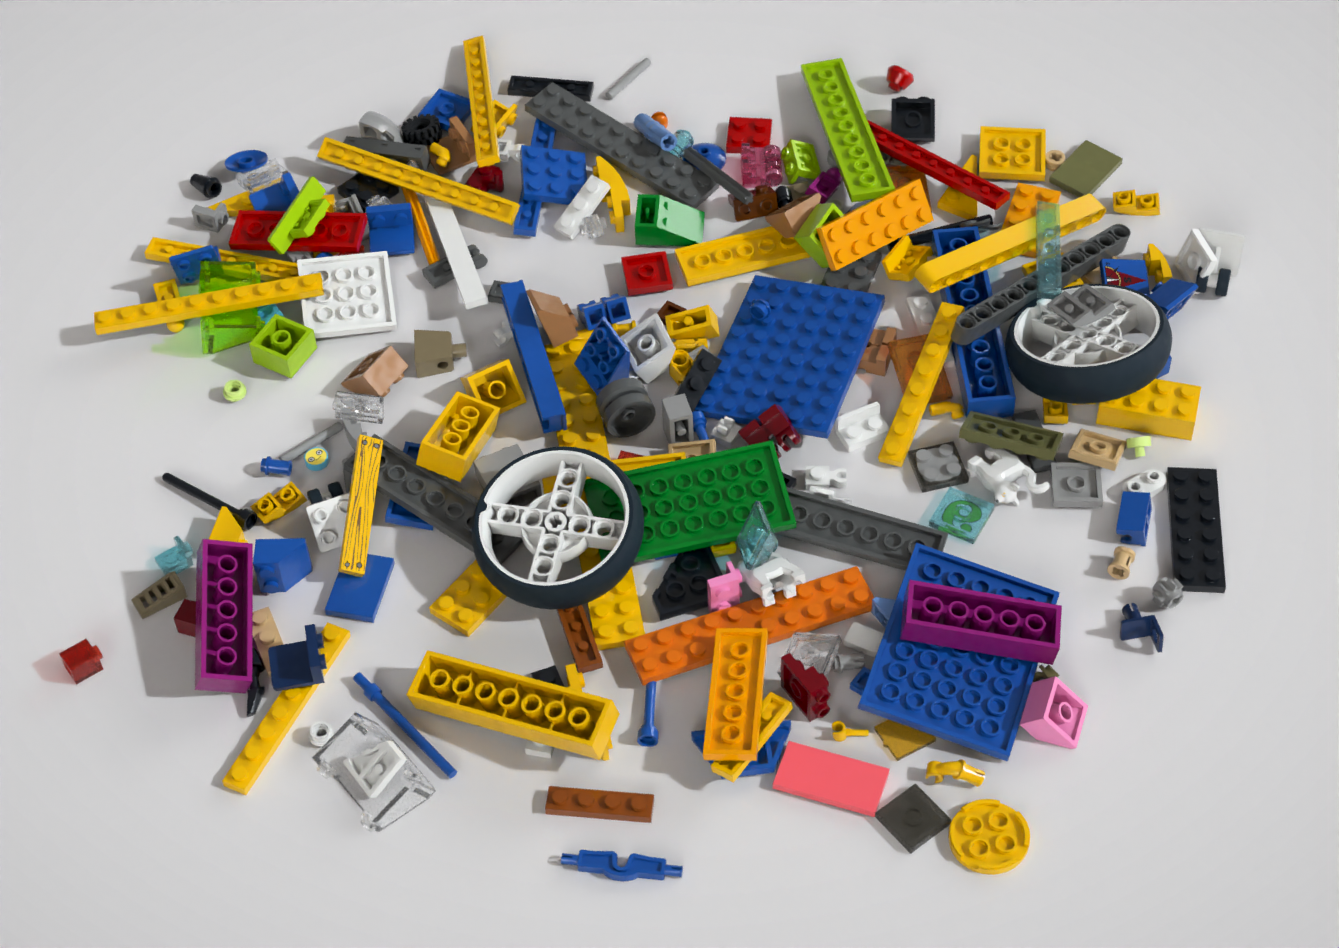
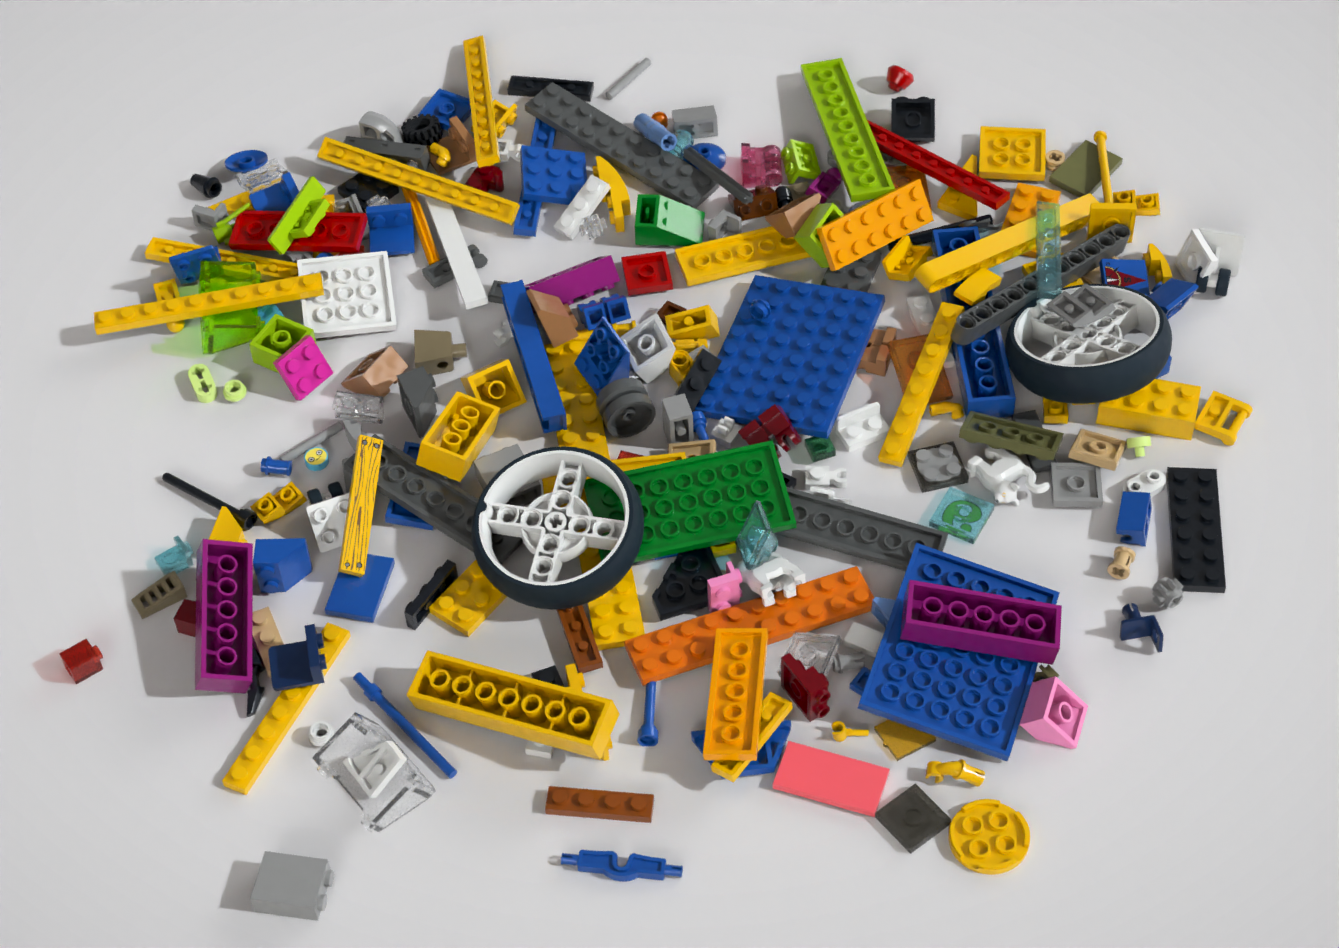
(206, 381): none -> yellowish green beam
(222, 230): none -> lime plant
(292, 885): none -> light grey brick
(303, 367): none -> dark pink plate
(418, 398): none -> dark grey slope
(419, 609): none -> black plate
(578, 280): none -> magenta slope
(698, 121): none -> light grey hinge
(722, 223): none -> light grey bracket
(748, 130): red plate -> none
(819, 448): none -> clear green plate
(977, 285): none -> yellow slope
(1108, 213): none -> yellow tile
(1215, 414): none -> yellow plate

